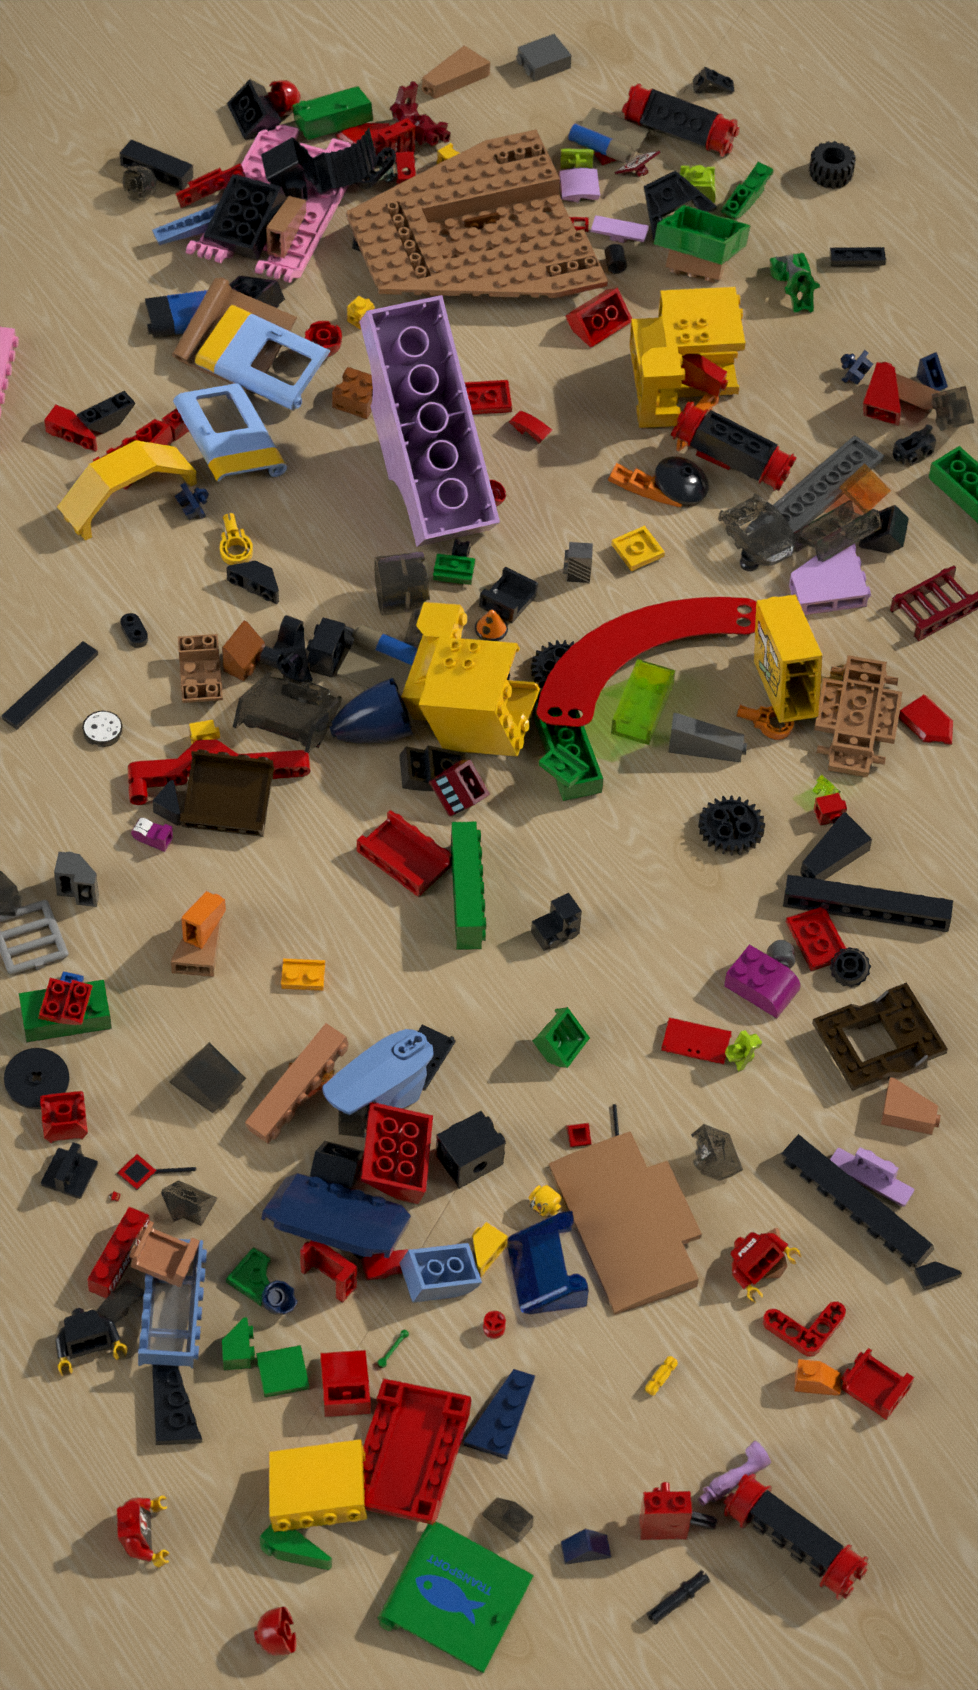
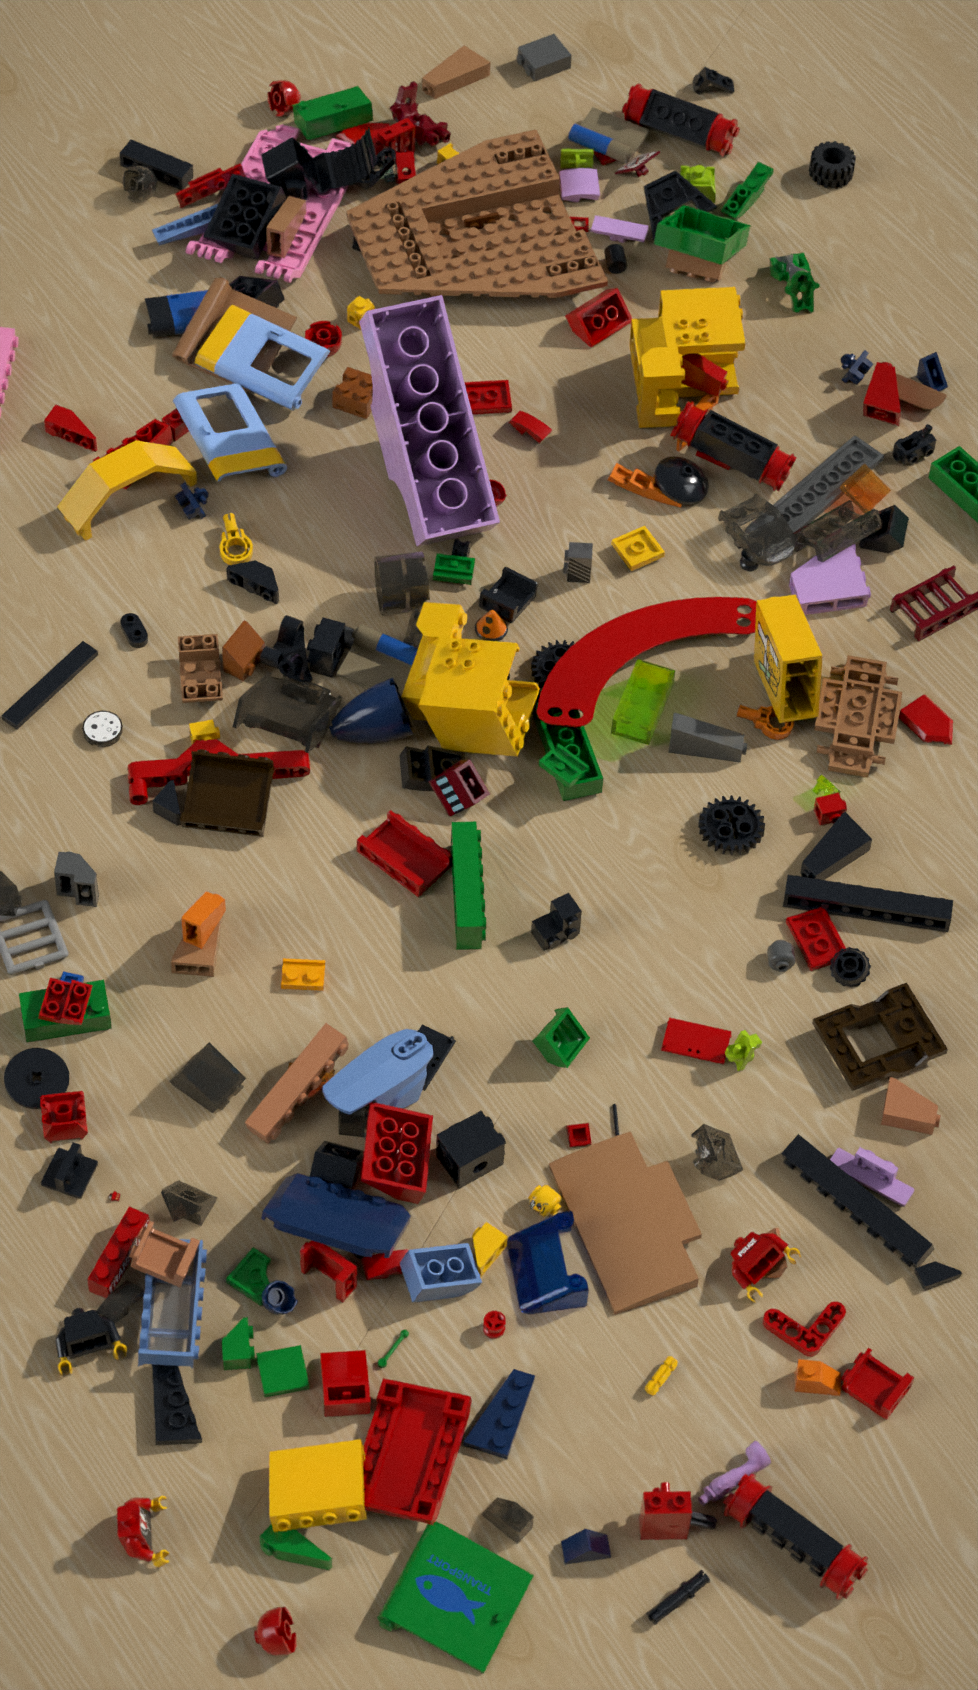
(107, 413): black slope -> none
(139, 1171): piece -> none
(152, 834): magenta leg -> none
(253, 110): black slope -> none
(762, 981): magenta brick -> none
(857, 256): black plate -> none
(952, 408): clear smoke brick -> none

